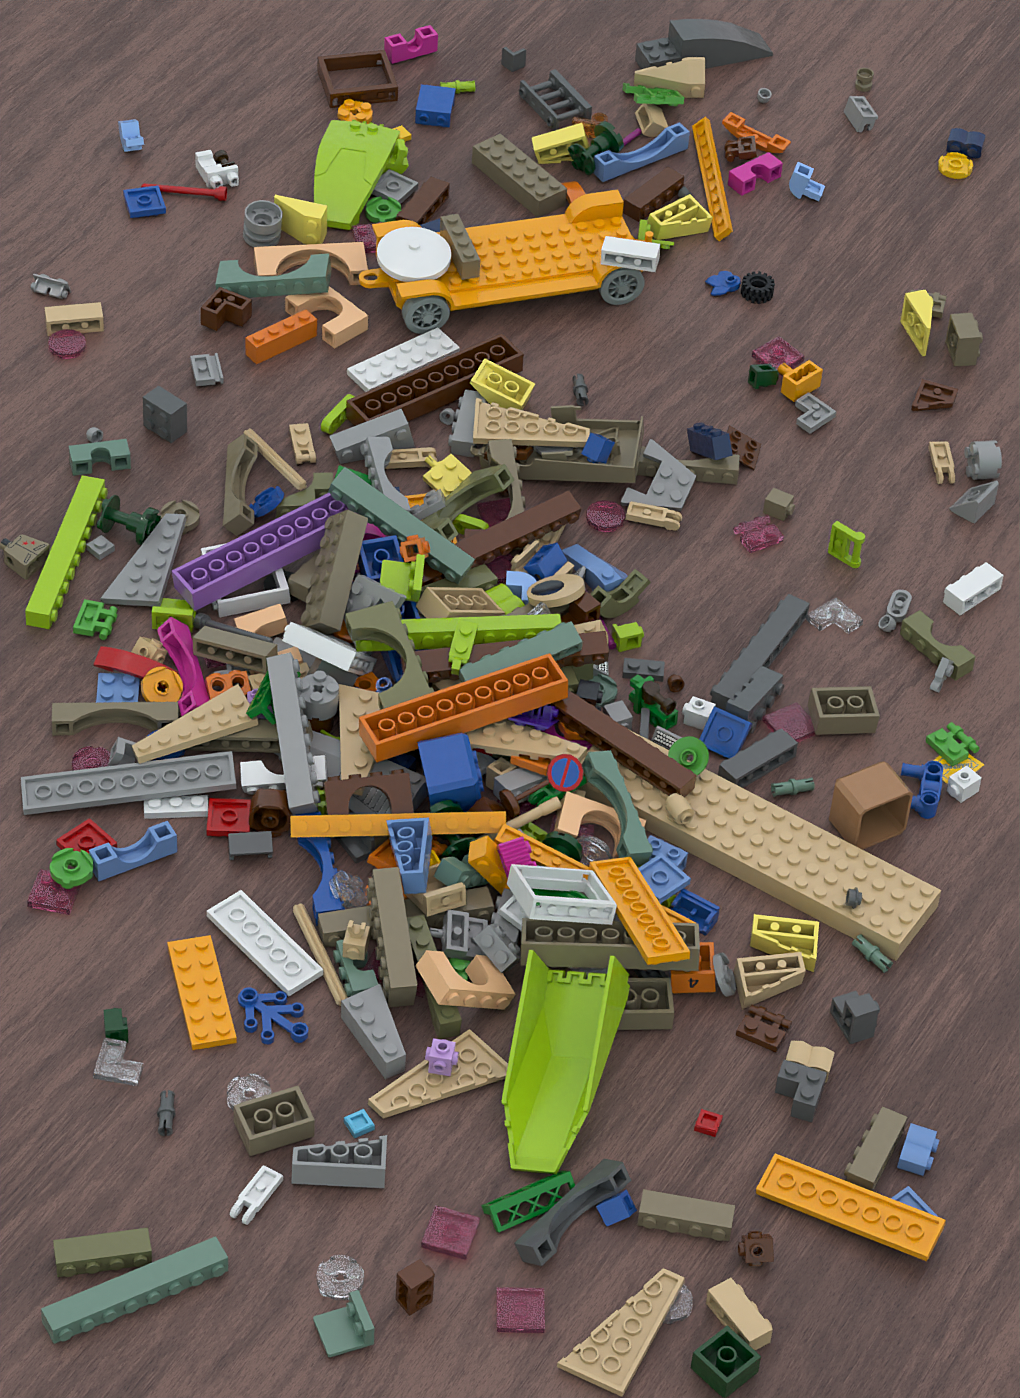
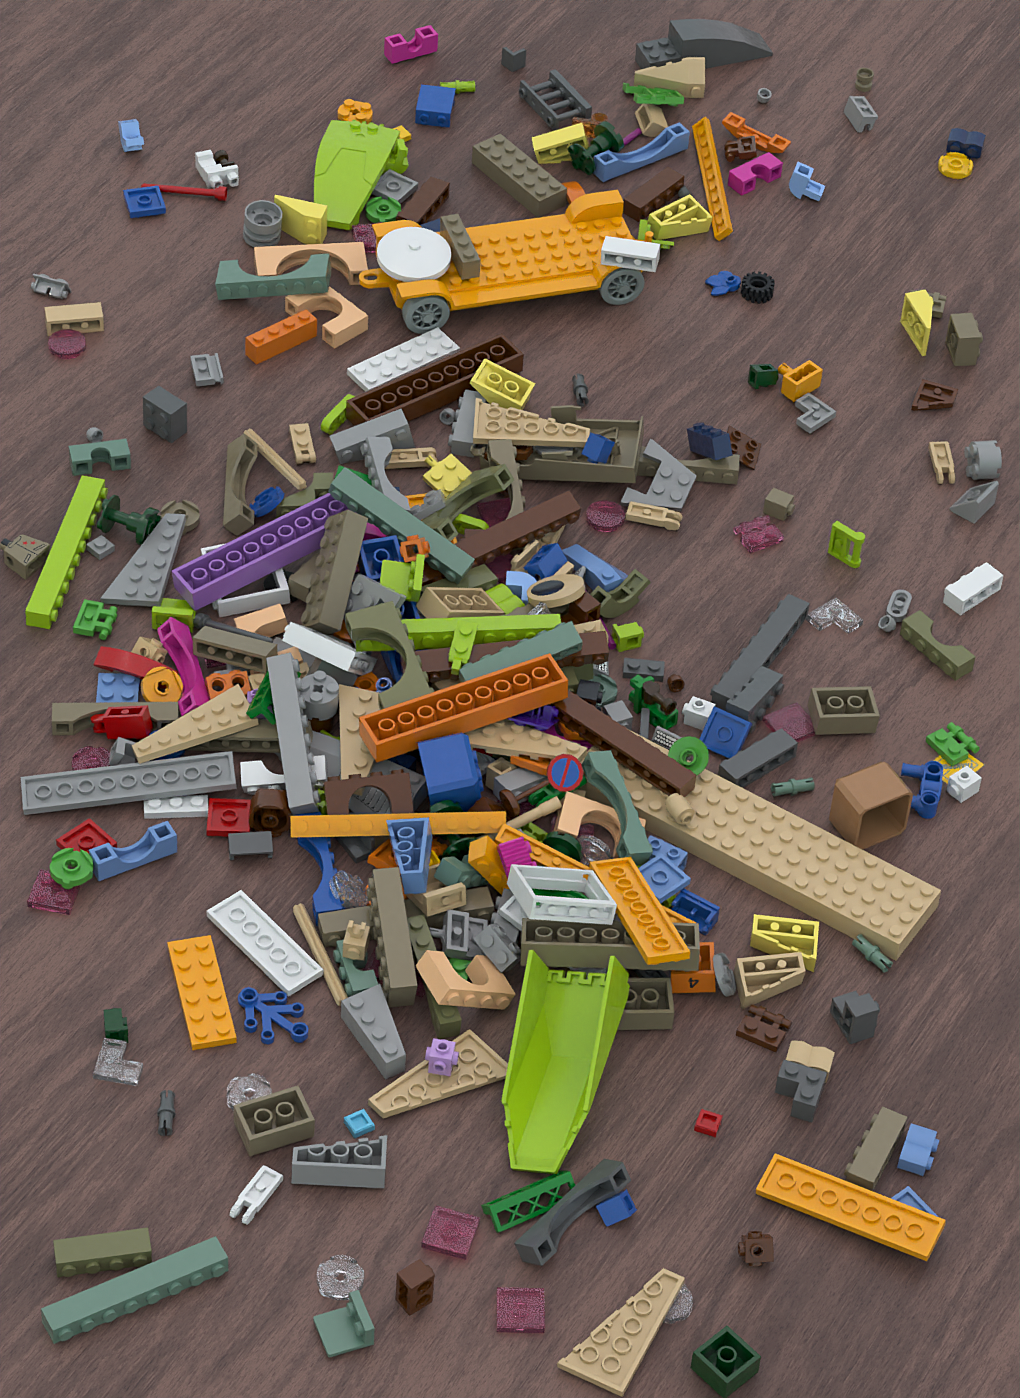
(124, 722): none -> red brick
(225, 306): reddish brown brick -> none
(369, 94): reddish brown window -> none
(686, 1215): dark tan brick -> none
(739, 1313): tan brick -> none
(778, 352): clear pink plate -> none
(853, 897): dark grey plate -> none
(943, 671): light grey plate -> none

